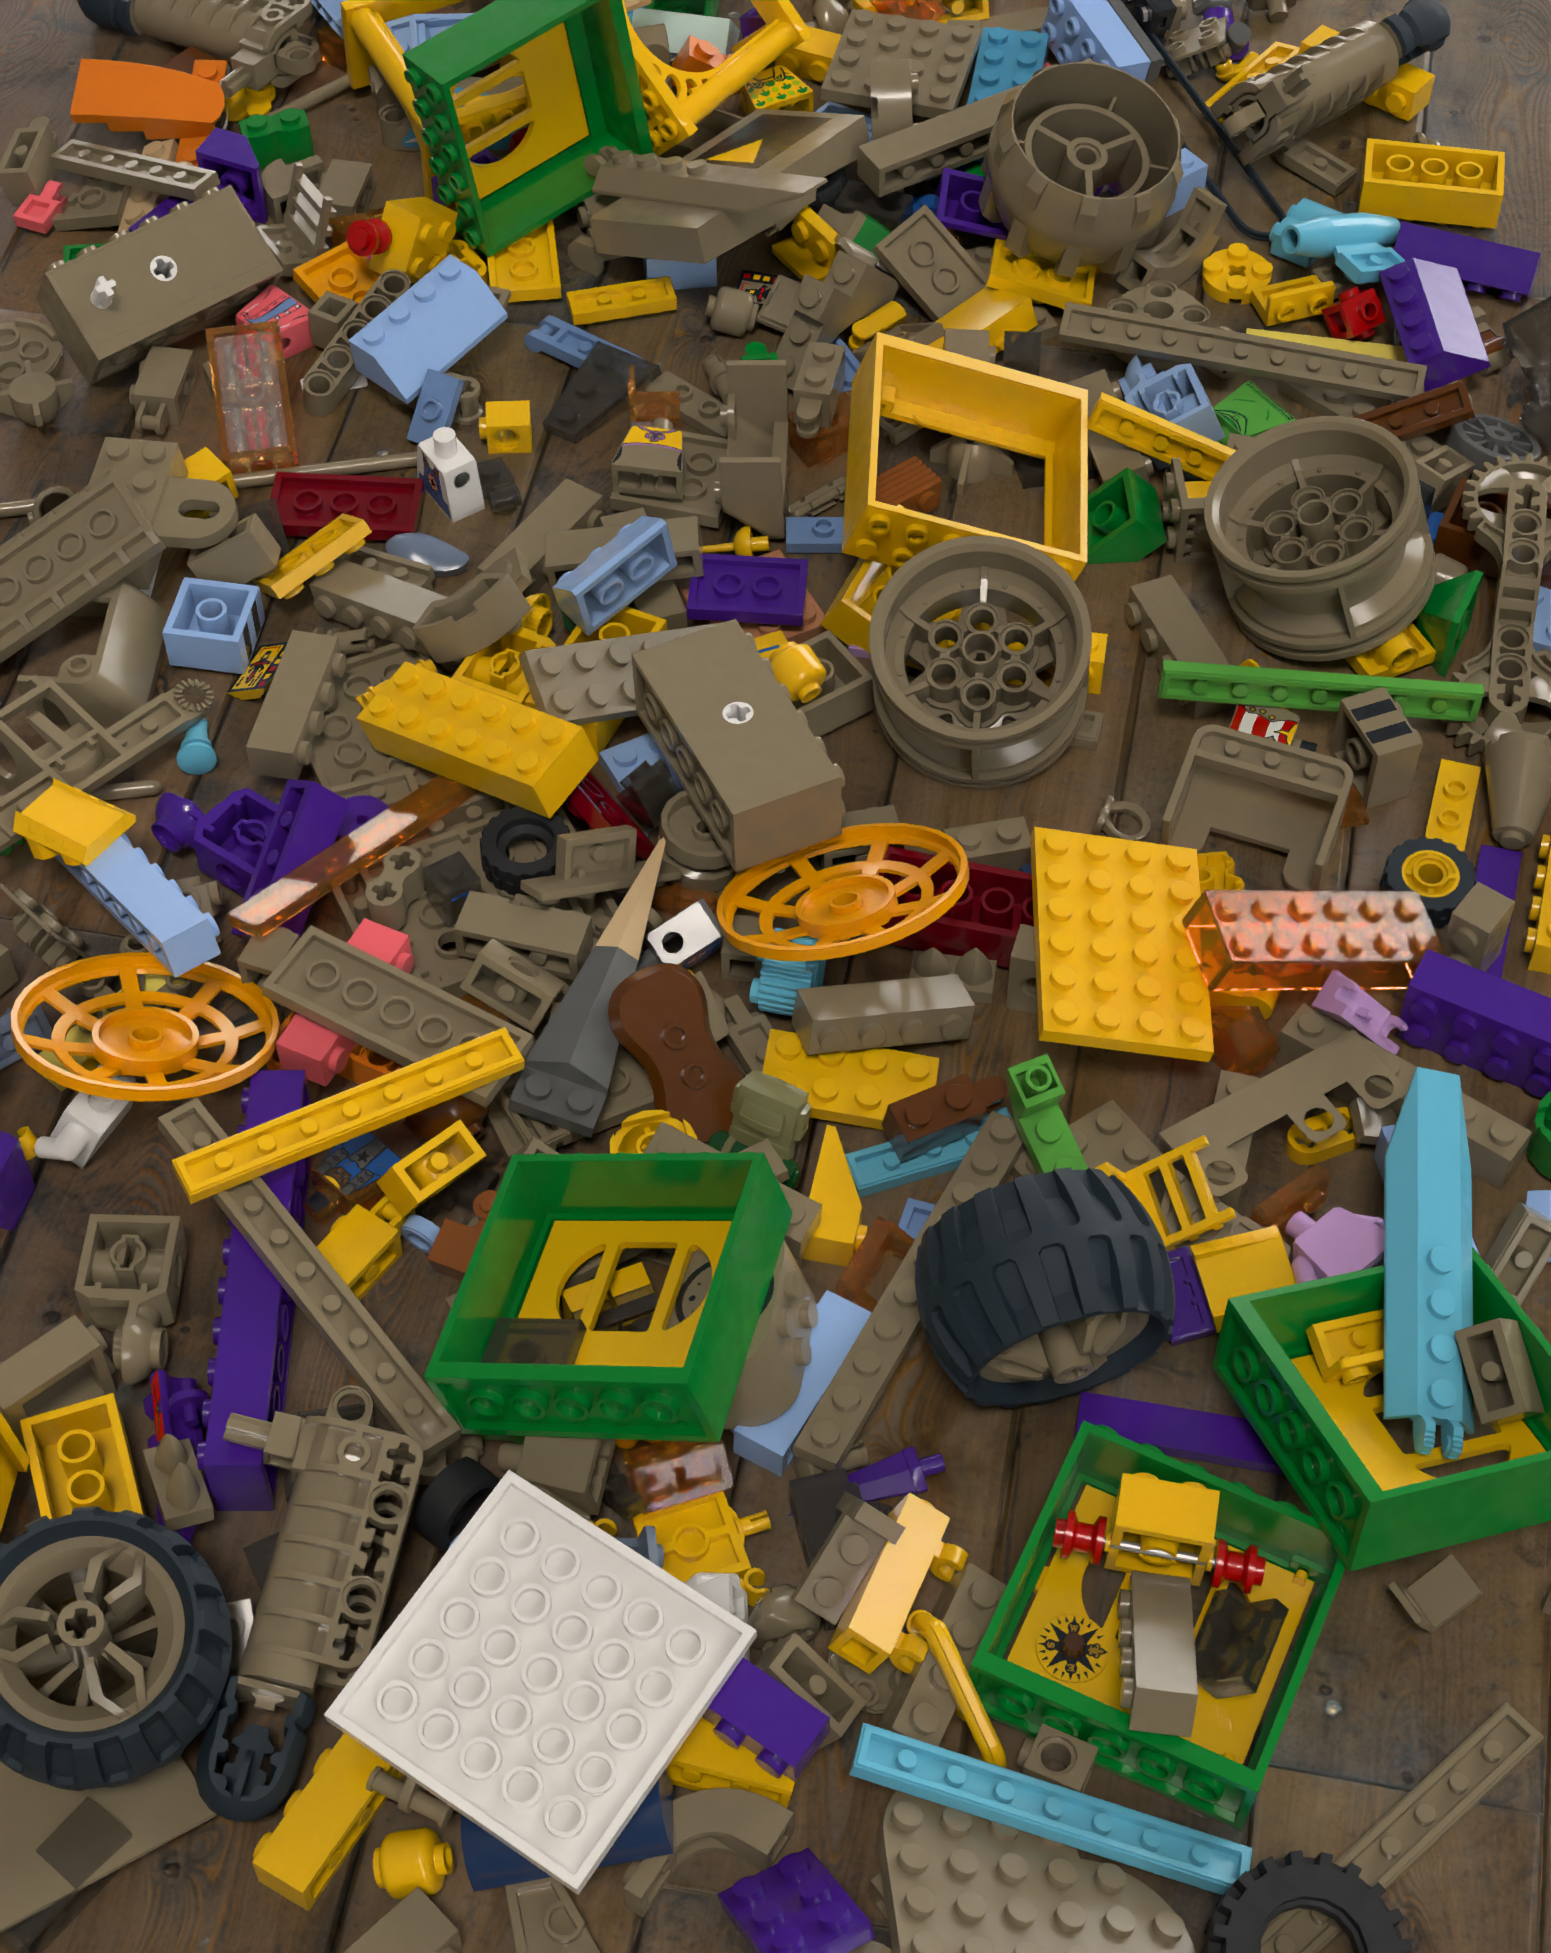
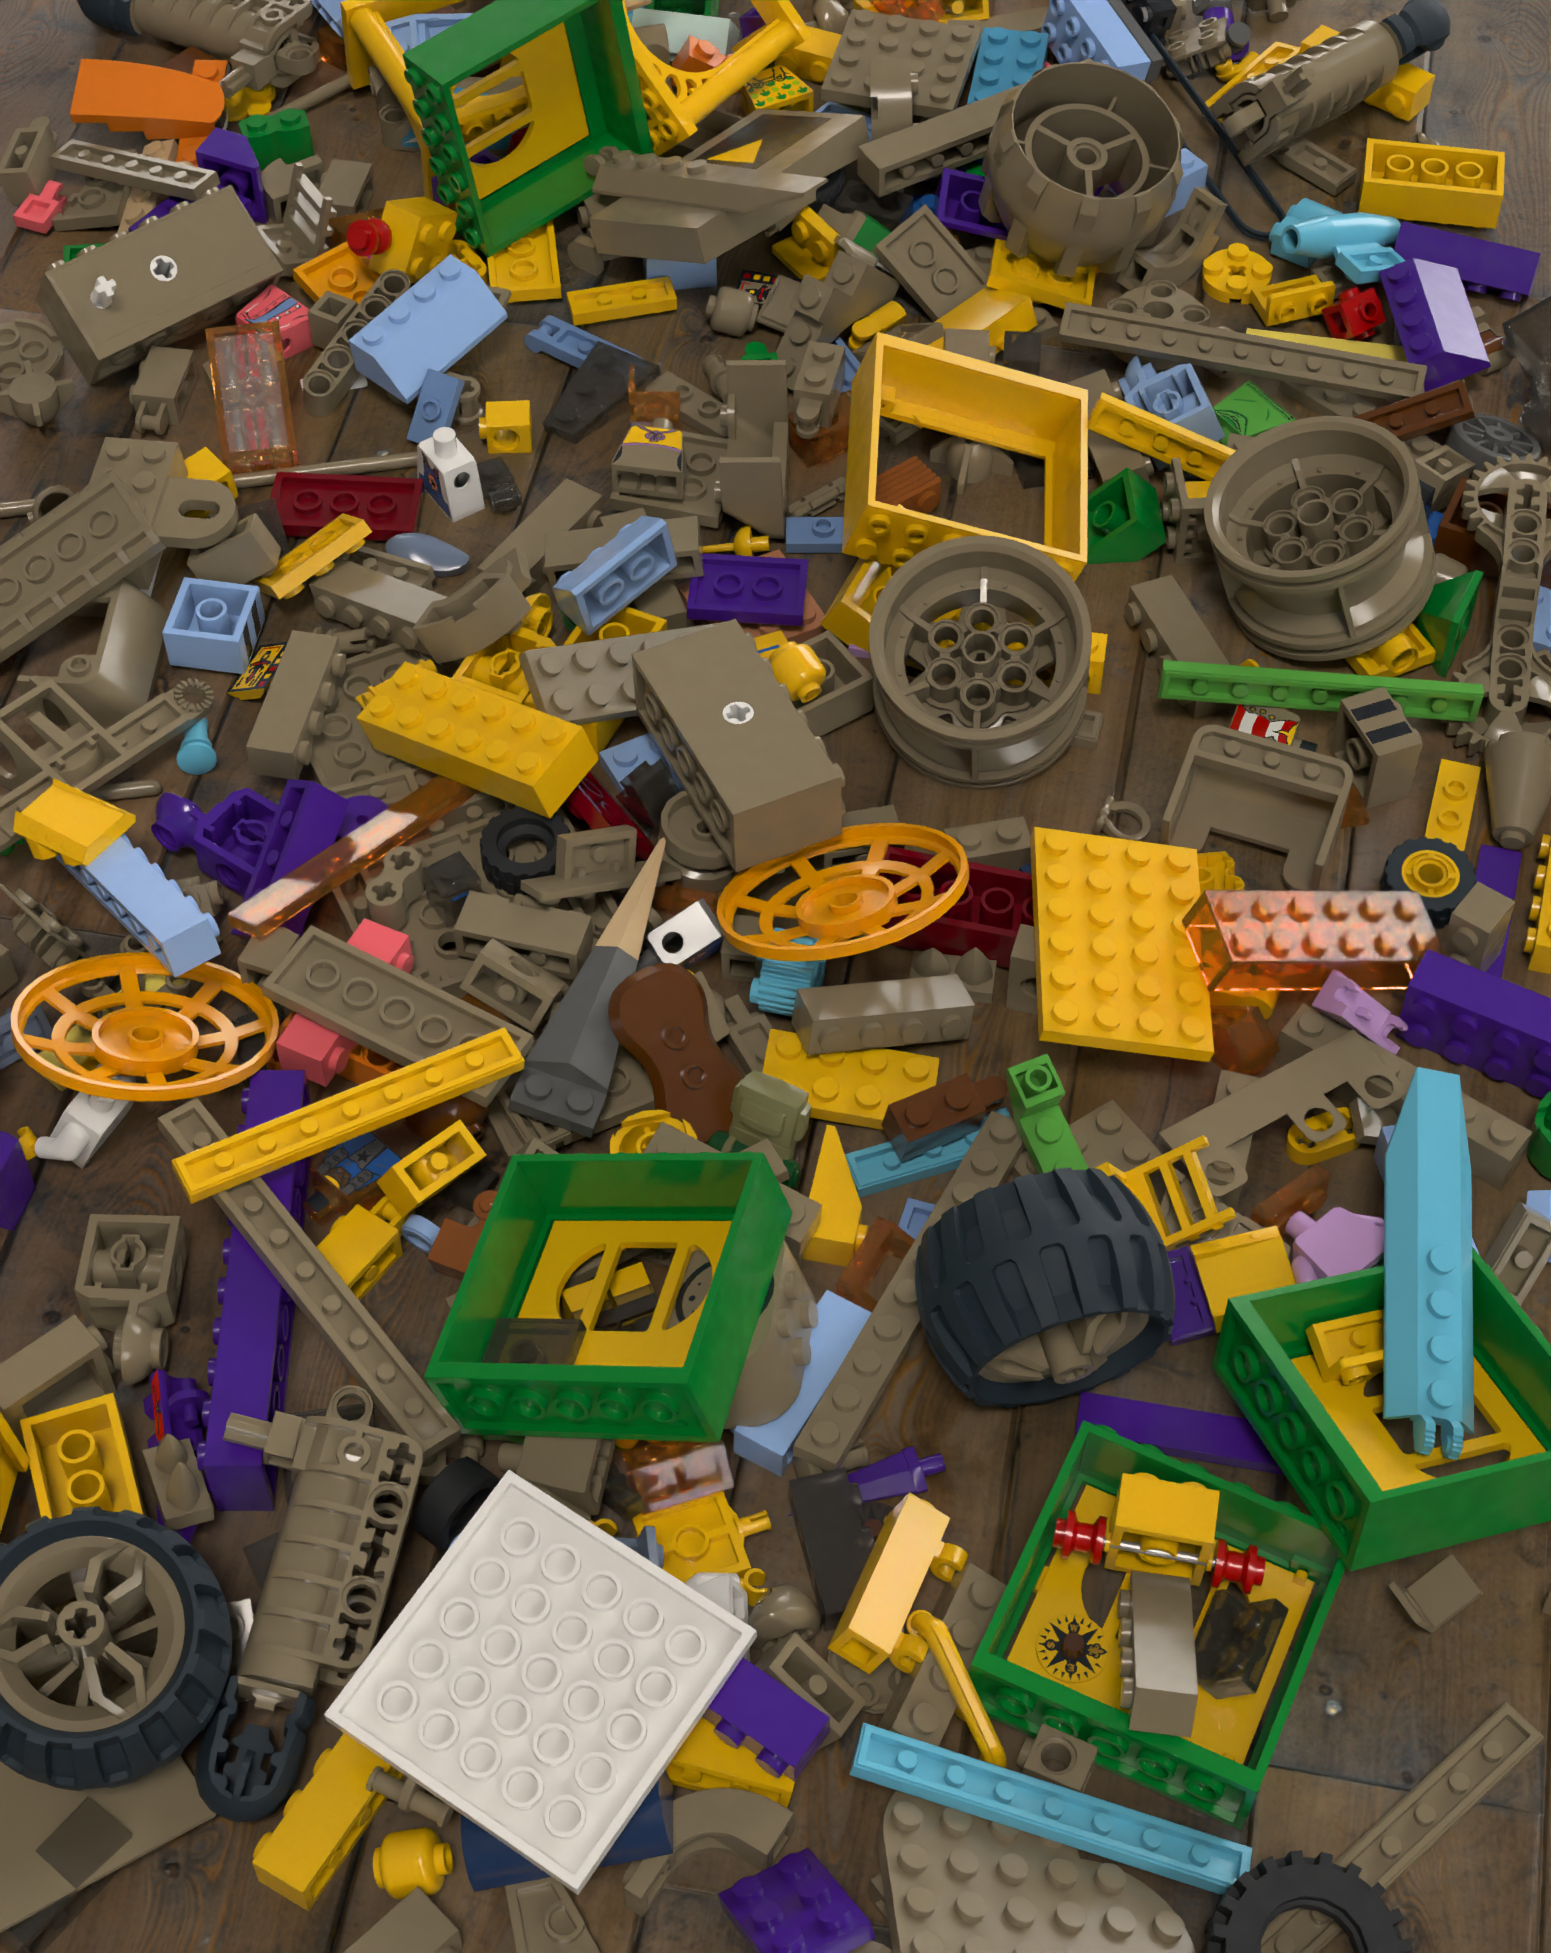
(845, 1558): dark tan bracket -> none
(1499, 1371): dark tan brick -> none

